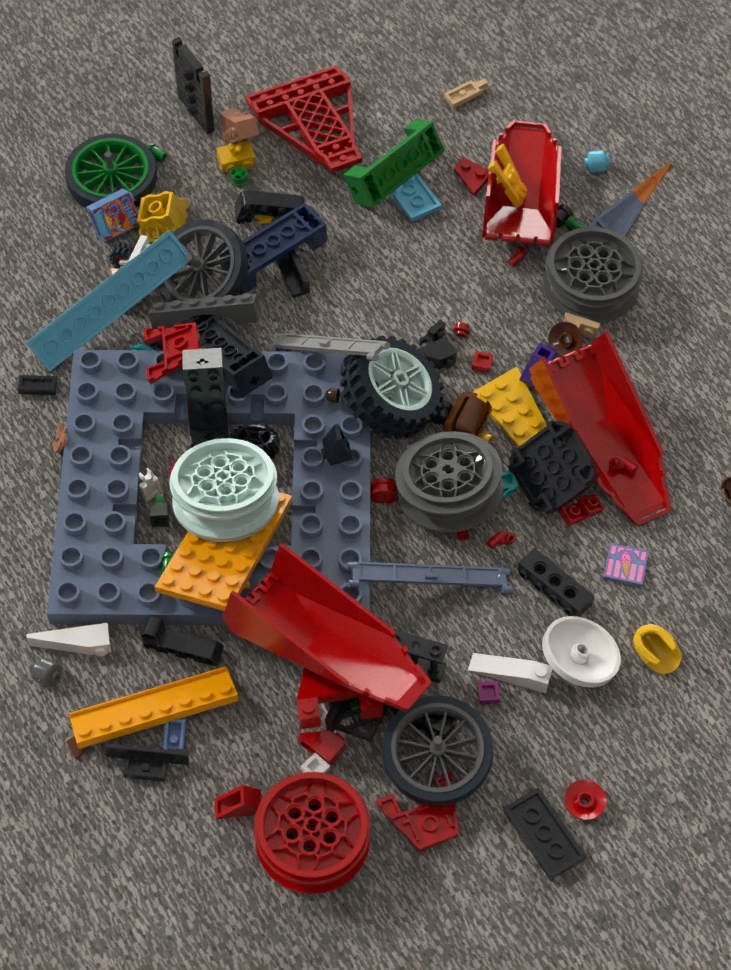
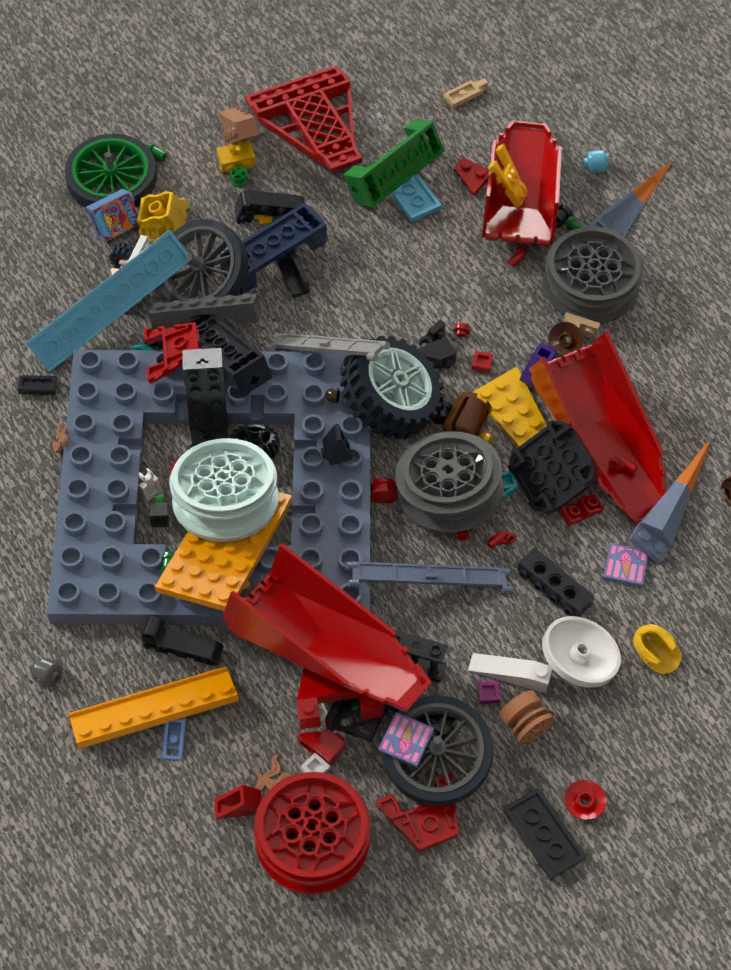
(74, 748): reddish brown tile -> none
(83, 639): white slope -> none
(146, 762): black bracket -> none
(193, 85): black door -> none
(264, 780): none -> nougat piece
(406, 739): none -> tile
(526, 717): none -> nougat wheel
(660, 525): none -> sand blue plate

